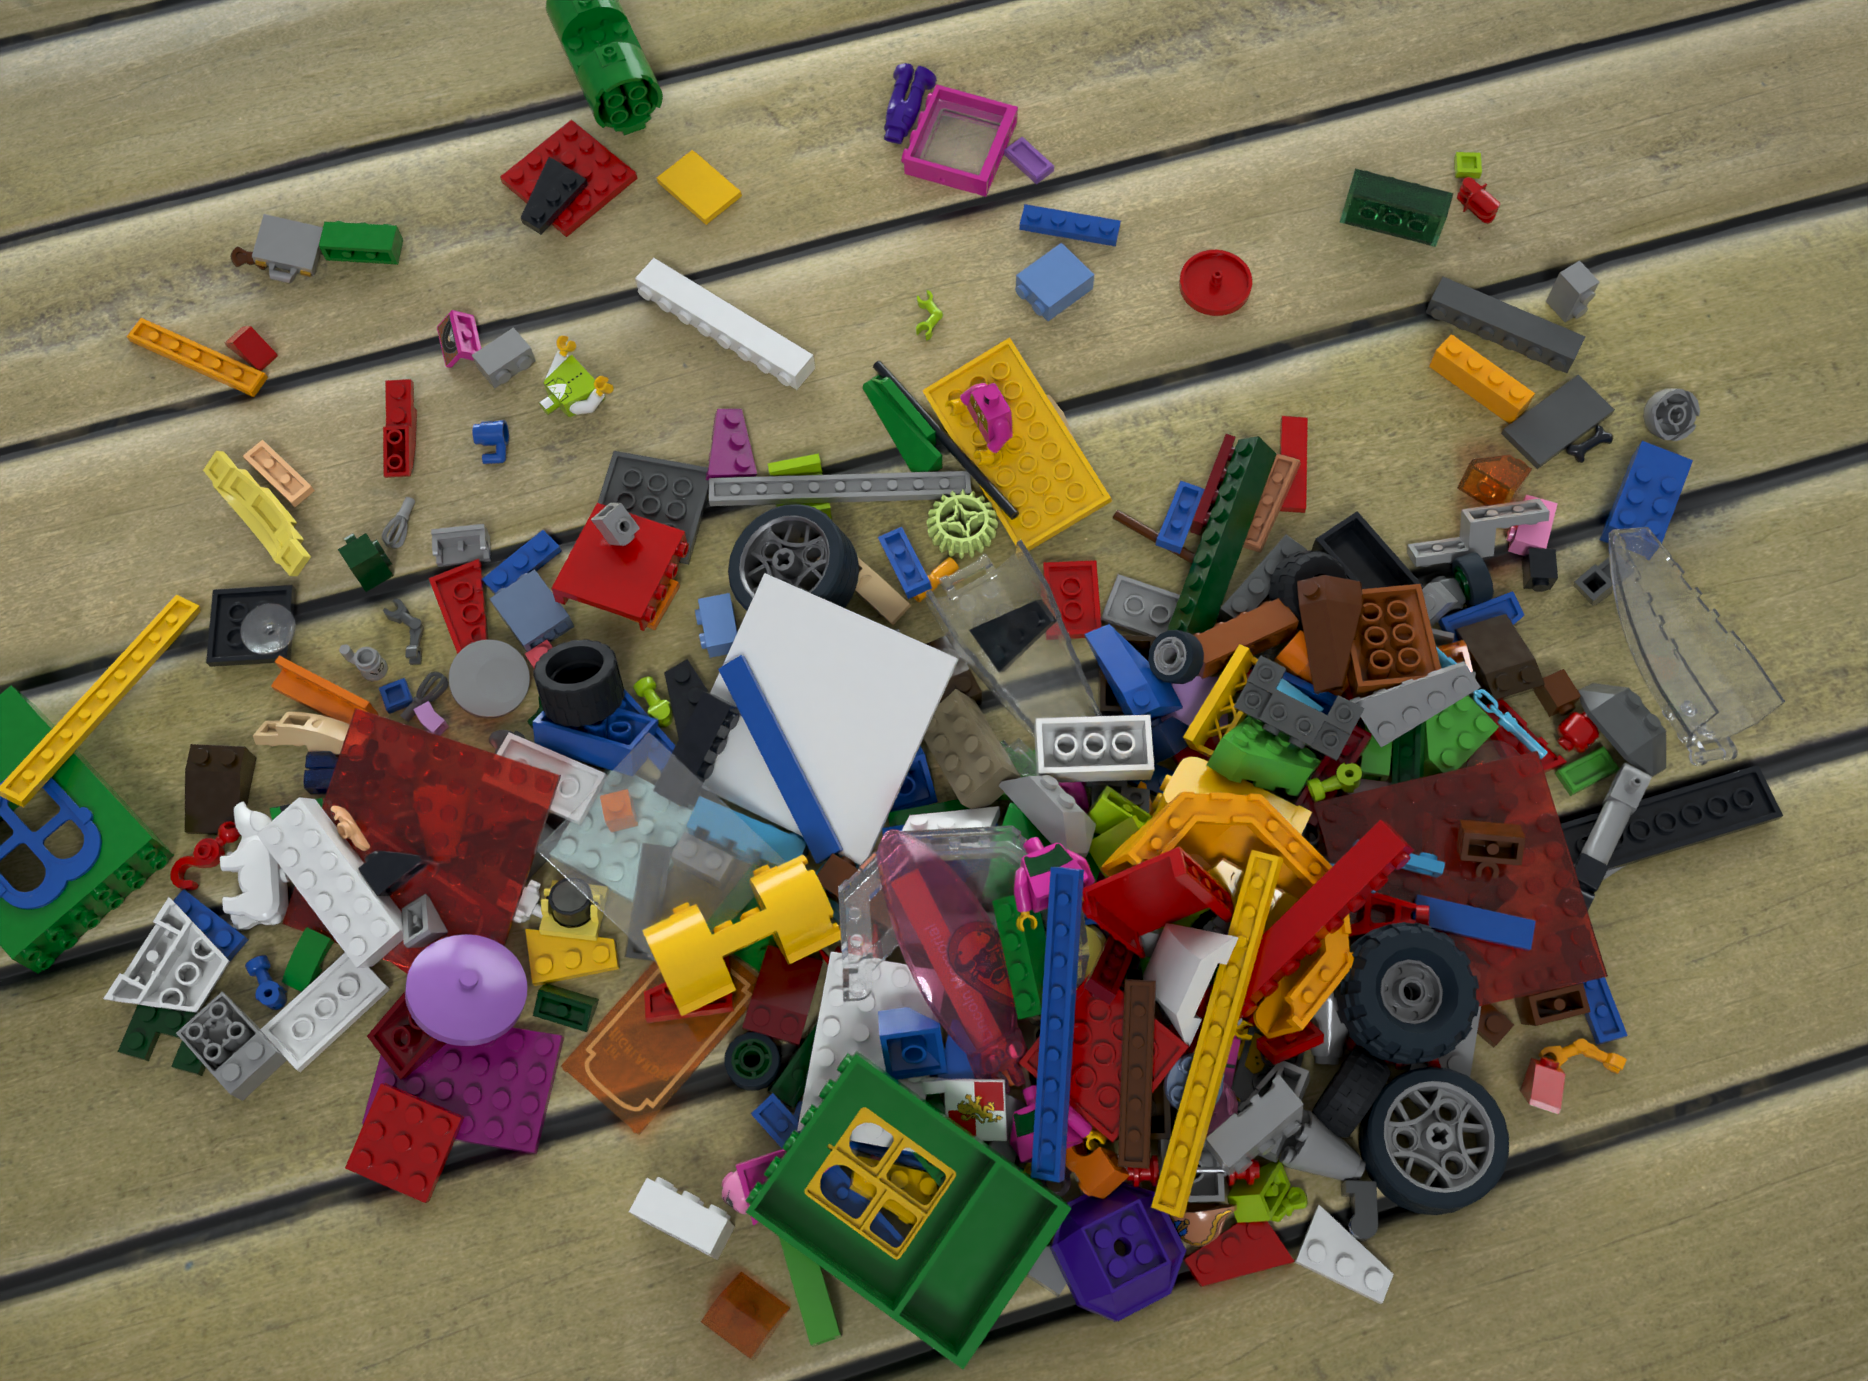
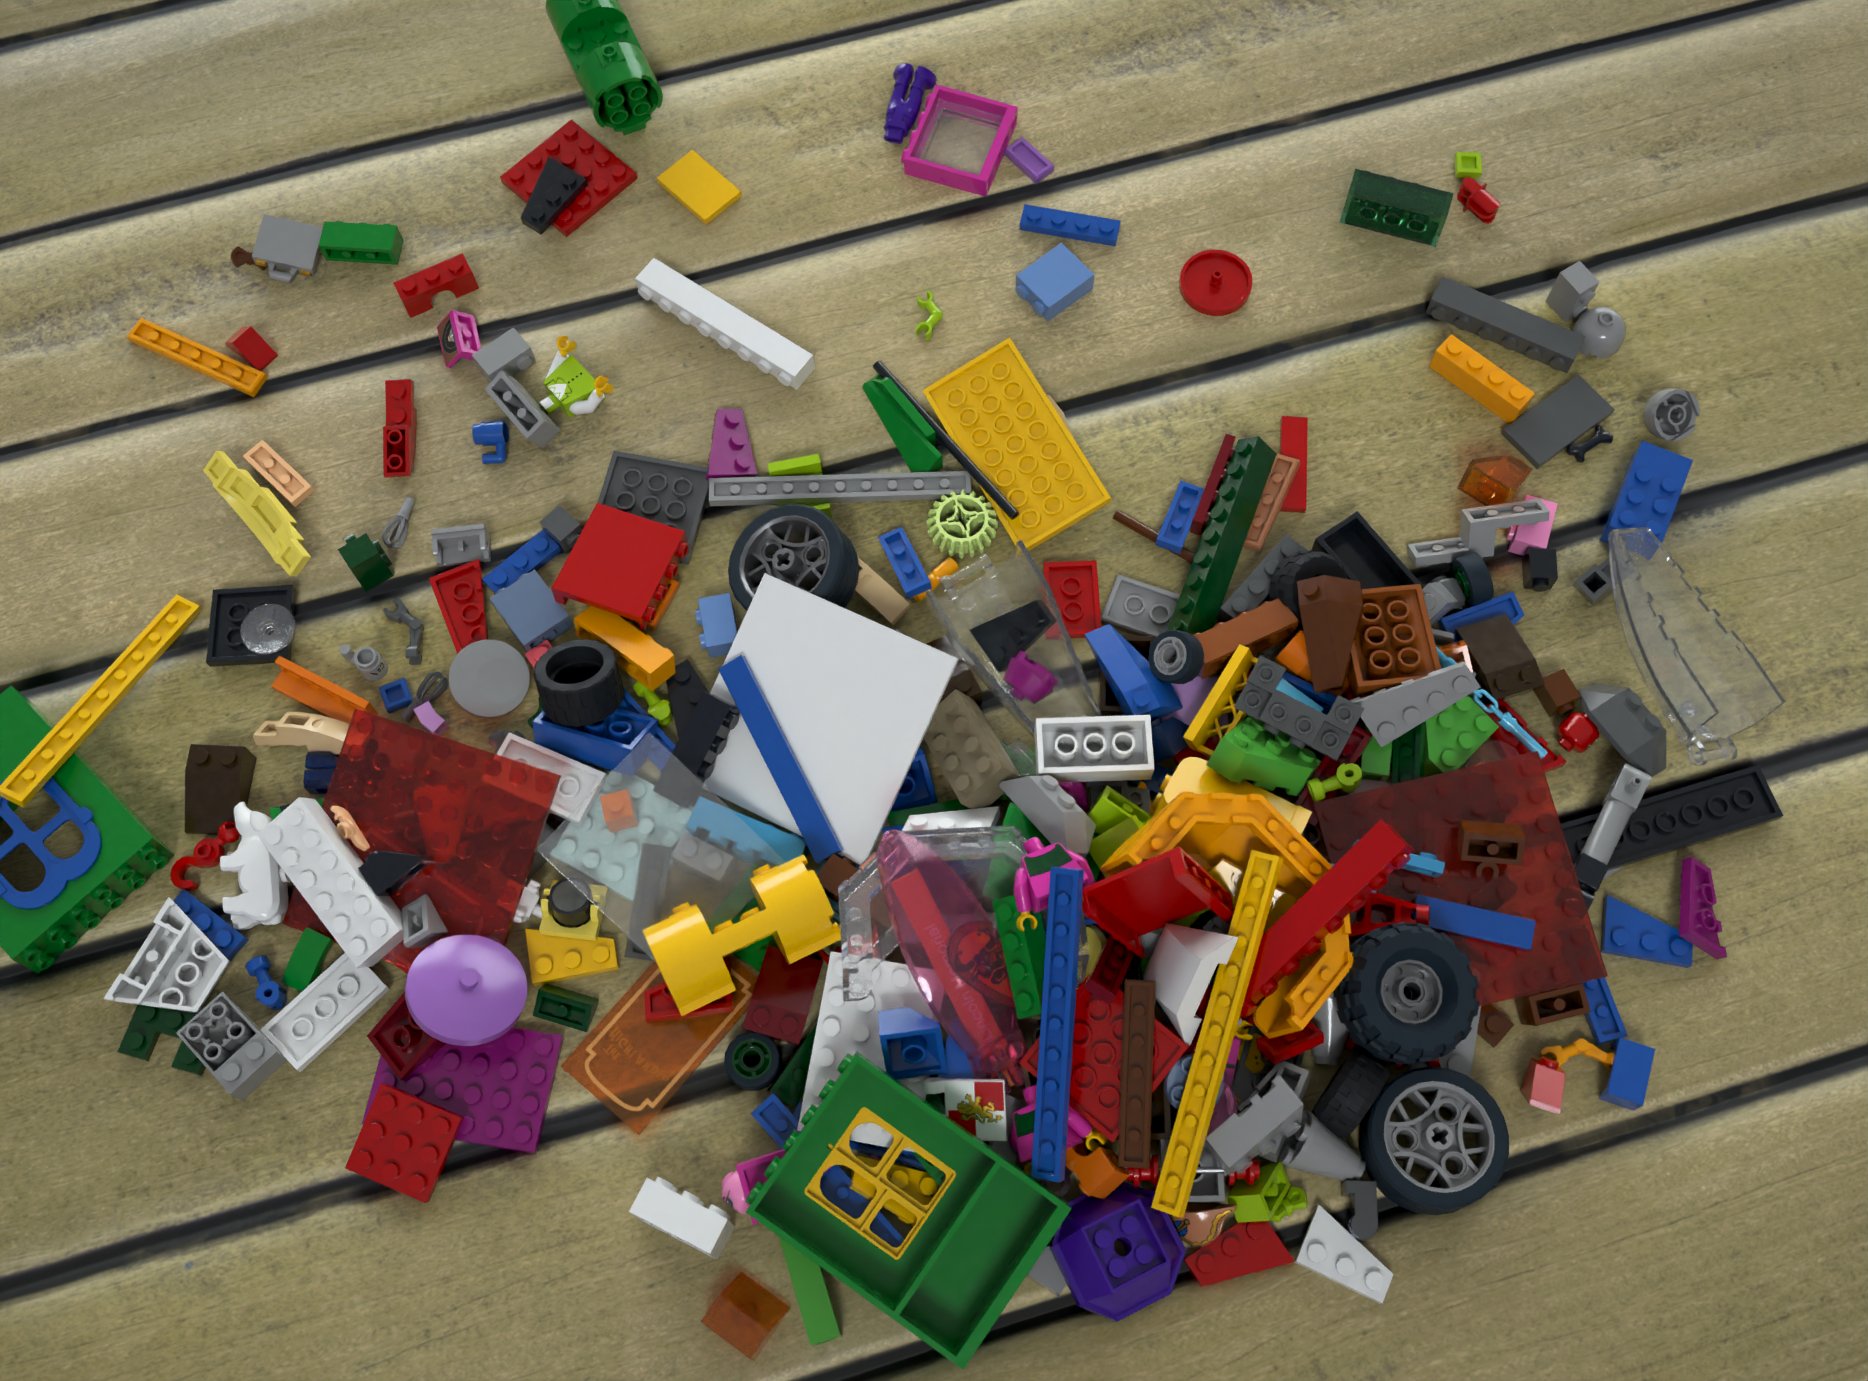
(419, 288): none -> red arch
(522, 409): none -> light grey brick
(561, 528): none -> dark grey brick
(616, 524): light grey brick -> none
(634, 650): none -> light orange brick
(990, 415): dark pink torso -> none
(1029, 679): none -> magenta cone
(1587, 771): bright green tile -> none
(1603, 331): none -> light grey cylinder
(1628, 1074): none -> blue panel
(1640, 936): none -> blue wing
(1696, 909): none -> magenta wing

